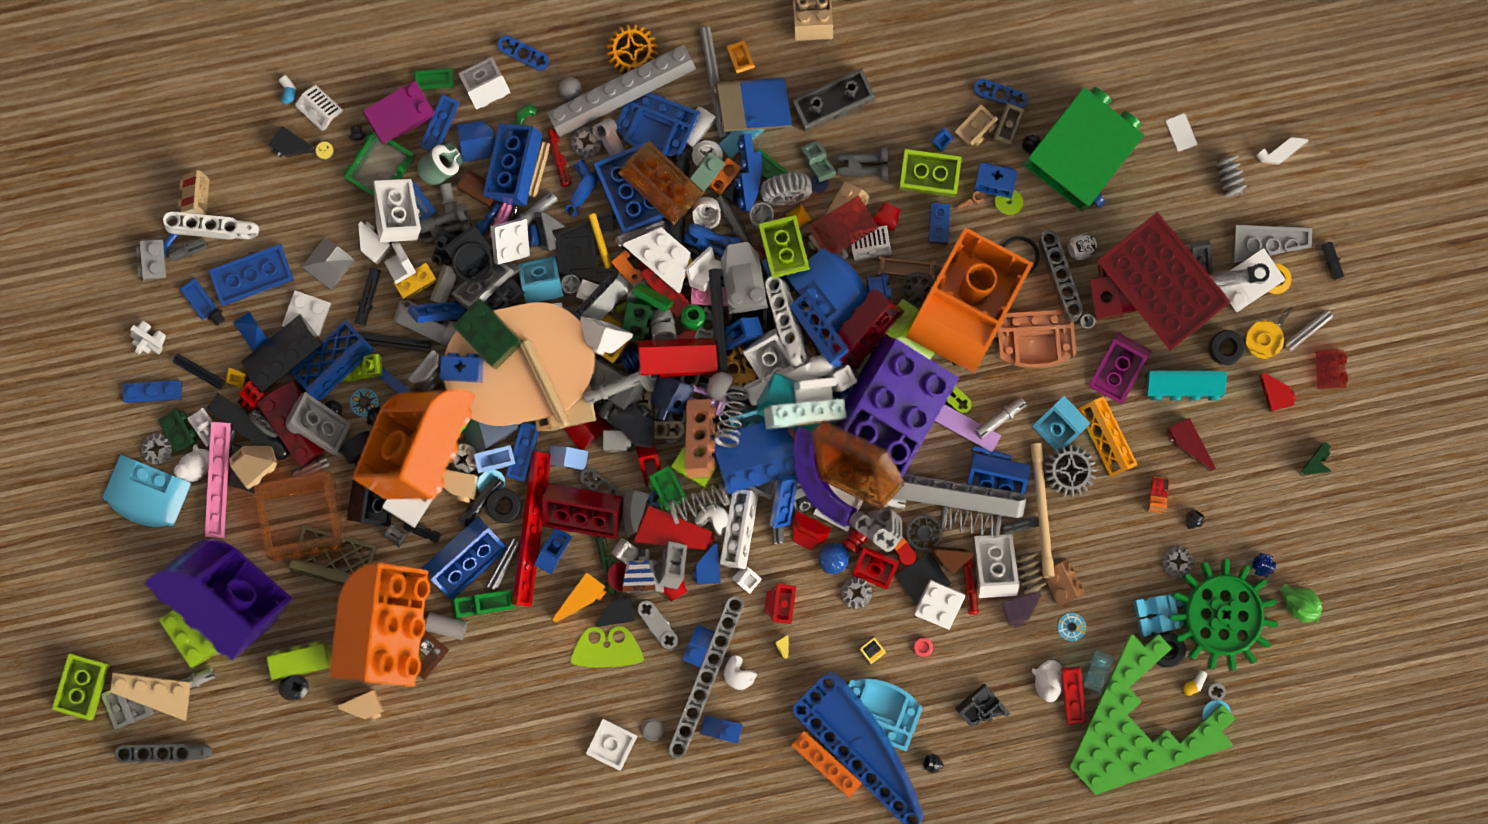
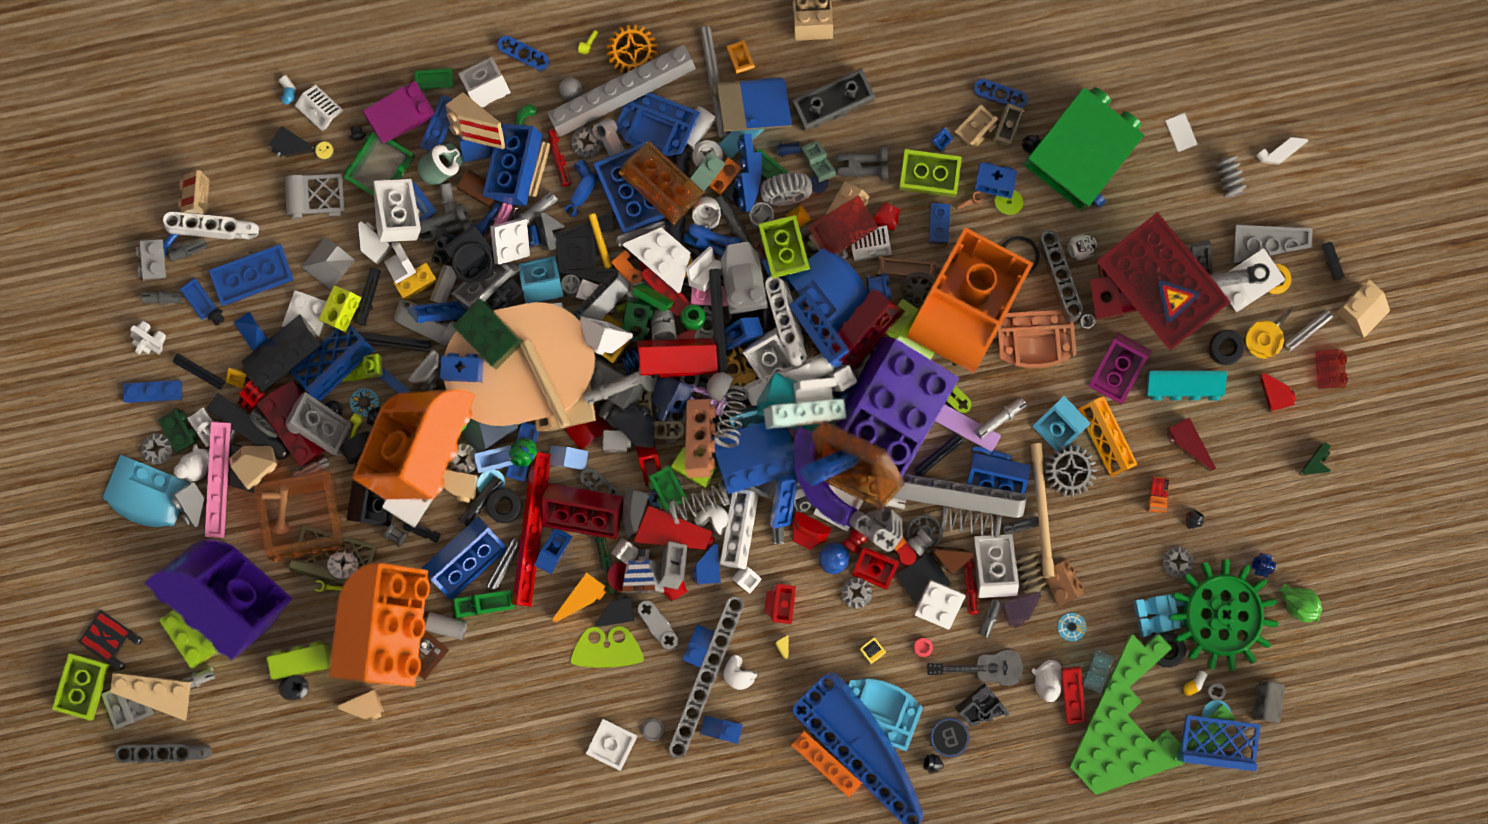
(106, 638): none -> flag
(161, 297): none -> dark grey pin
(189, 502): none -> light grey slope
(278, 526): none -> medium nougat piece
(298, 198): none -> light grey piece
(327, 587): none -> neon yellow hand
(334, 565): none -> white gear
(339, 308): none -> neon yellow brick
(357, 420): none -> neon yellow hand
(473, 122): none -> tan slope
(523, 452): none -> green head
(584, 48): none -> neon yellow hand
(788, 149): none -> dark blue pin
(828, 467): none -> blue fence
(920, 542): none -> light grey wheel
(939, 454): none -> black axle
(949, 737): none -> black tile
(990, 618): none -> dark grey axle
(1002, 668): none -> flat silver piece
(1175, 299): none -> piece
(1212, 758): none -> blue fence
(1269, 701): none -> dark grey slope
(1364, 308): none -> tan slope

